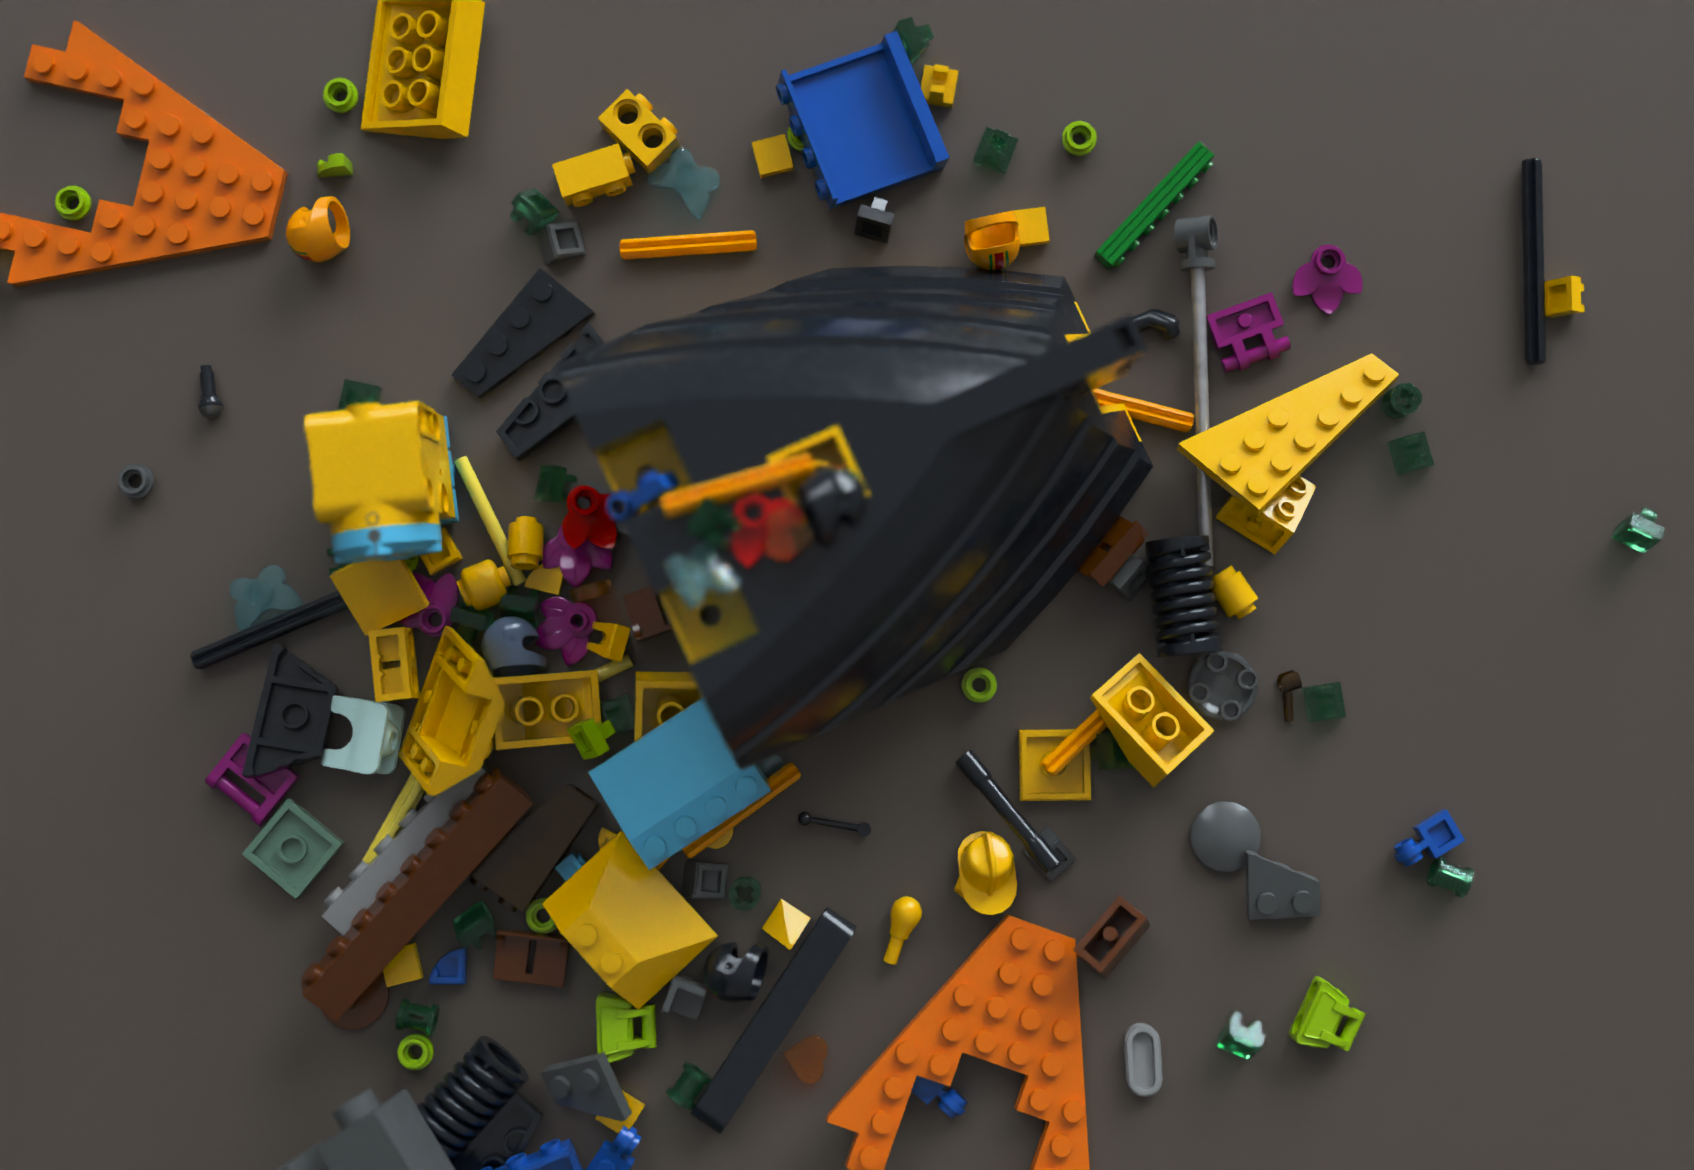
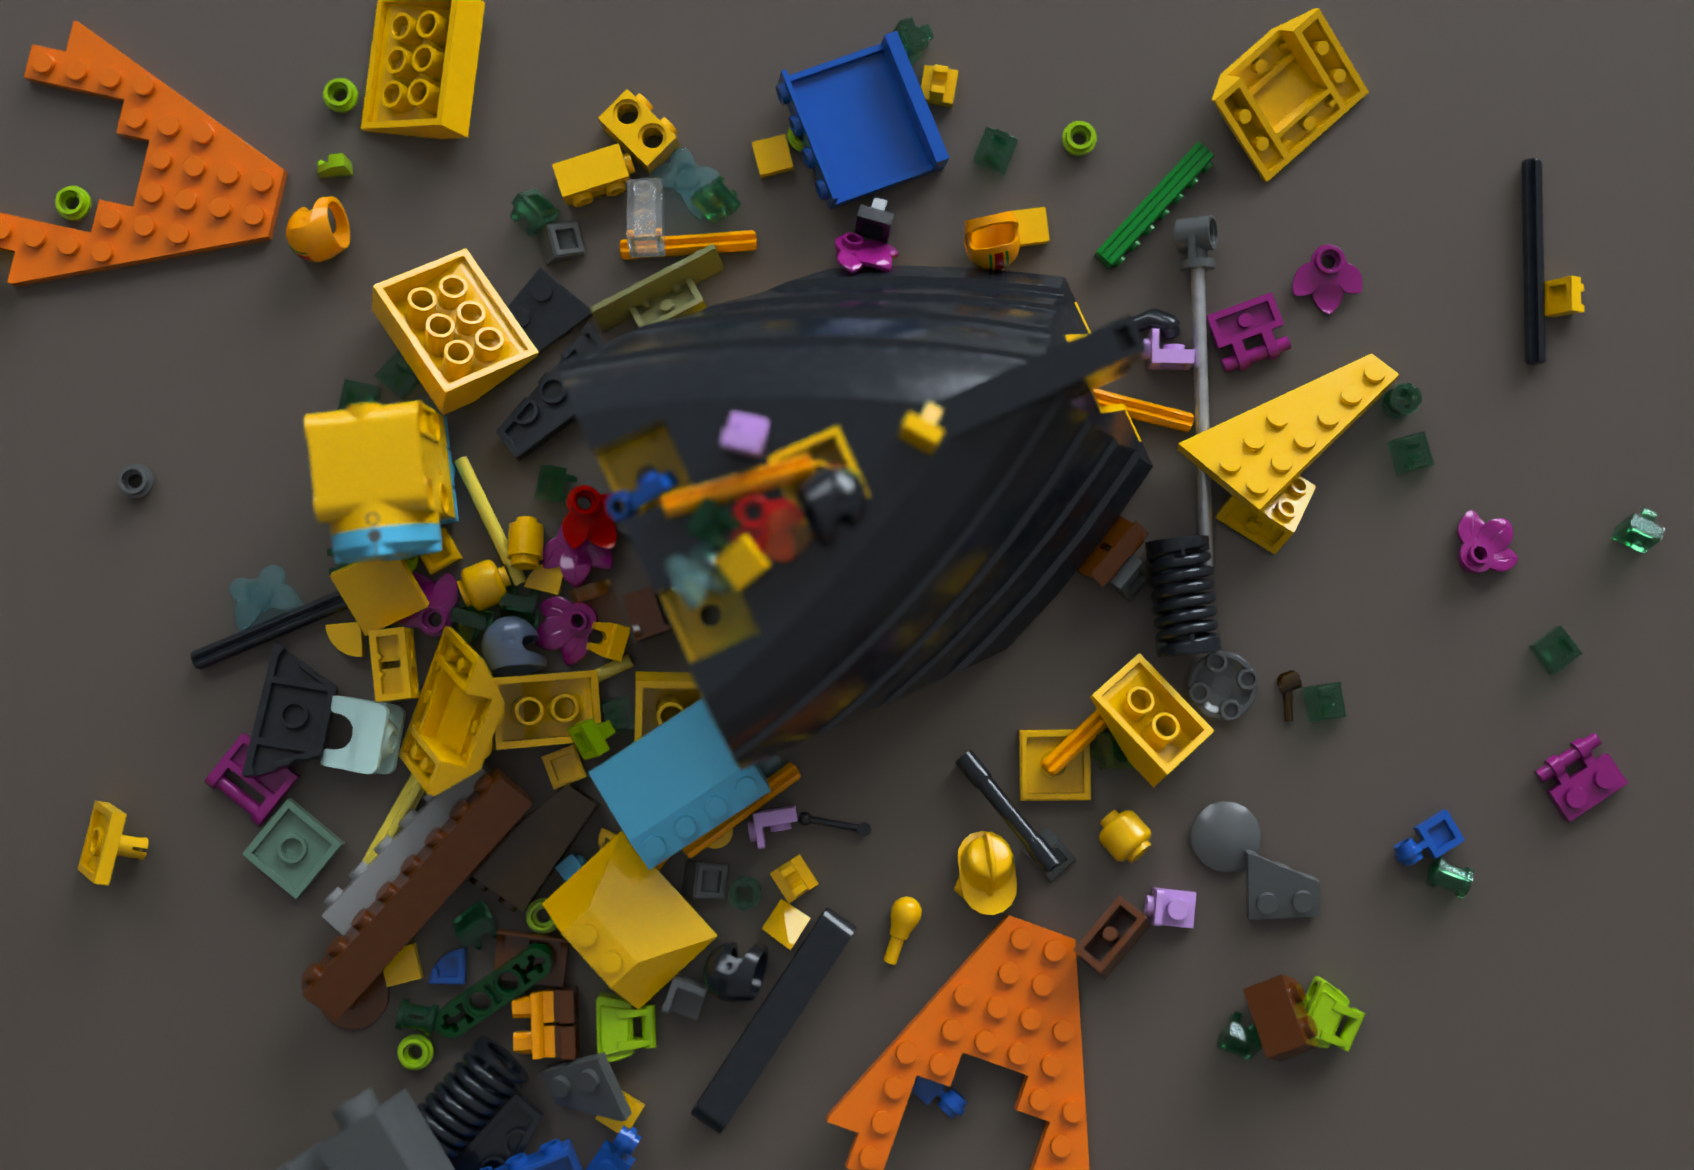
(105, 841): none -> yellow tile
(210, 403): black piece -> none
(347, 638): none -> yellow tile
(398, 376): none -> clear green tile
(452, 329): none -> yellow slope
(494, 990): none -> dark green beam
(553, 1023): none -> hips
(564, 766): none -> yellow tile
(646, 217): none -> clear brick
(662, 295): none -> olive bracket
(688, 1085): clear green bush -> none
(716, 200): none -> clear green tile
(742, 562): none -> yellow tile
(745, 434): none -> lavender bracket
(777, 818): none -> lavender bracket
(794, 878): none -> yellow tile
(807, 1058): clear orange tile -> none
(855, 252): none -> magenta plate
(922, 430): none -> yellow tile
(990, 688): lime plate -> none
(1124, 835): none -> yellow head
(1142, 1059): light grey tile -> none
(1170, 358): none -> lavender bracket
(1170, 907): none -> lavender bracket
(1233, 593): yellow brick -> none
(1281, 1017): none -> reddish brown brick
(1287, 91): none -> yellow slope
(1488, 540): none -> magenta plate
(1555, 650): none -> clear green tile
(1585, 786): none -> magenta plate

